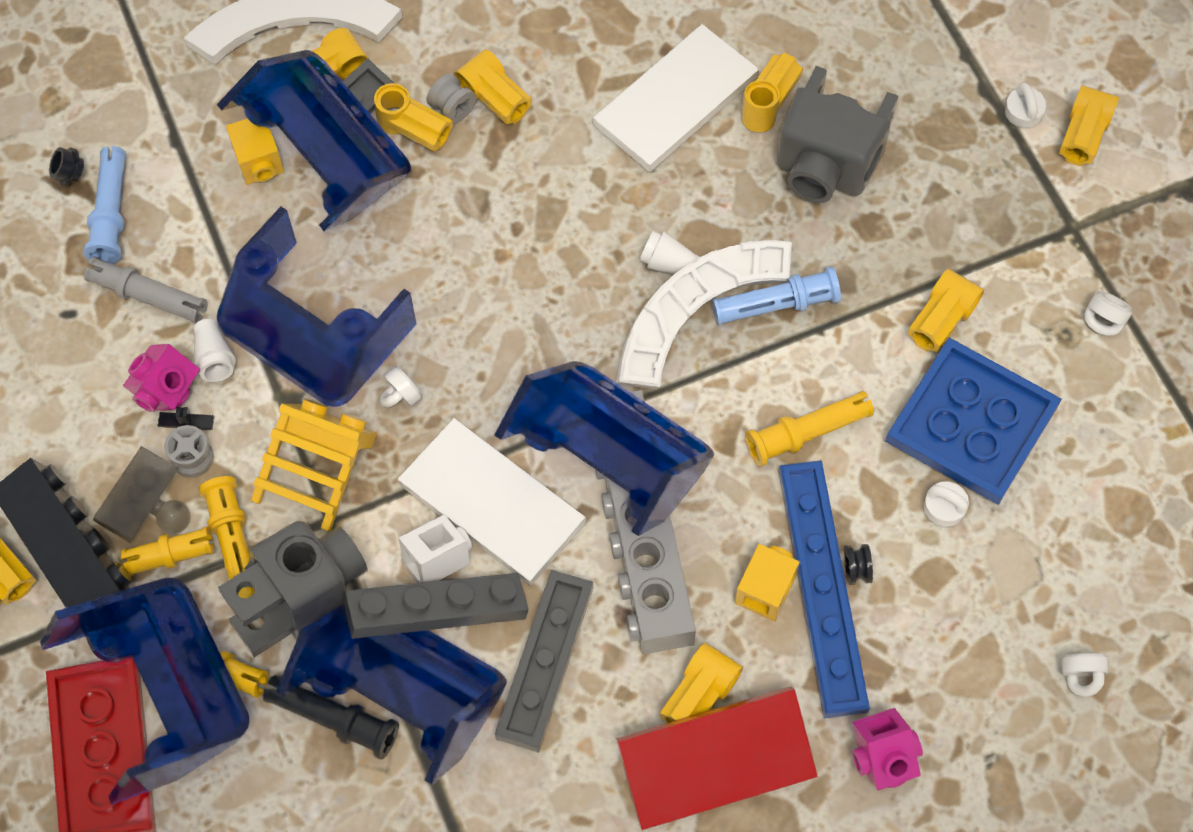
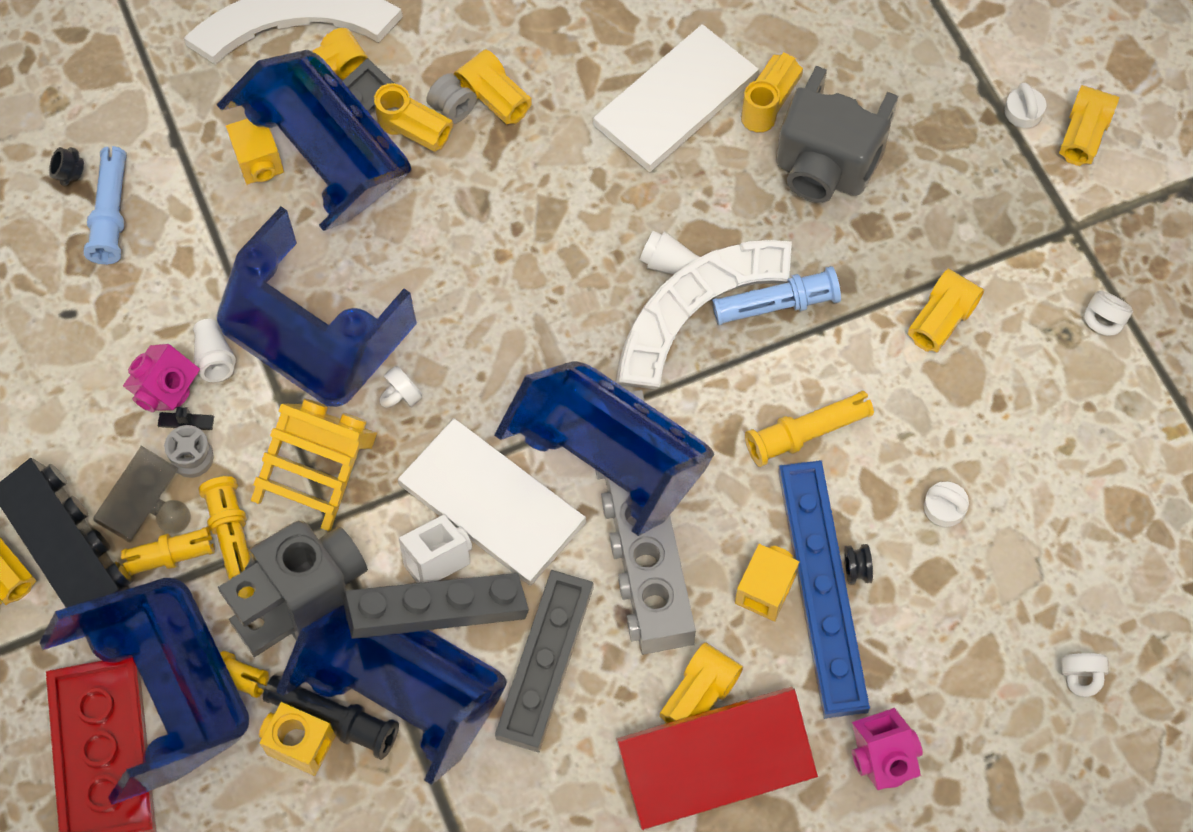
(128, 283): light grey pin -> none
(310, 751): none -> yellow brick
(973, 420): blue plate -> none

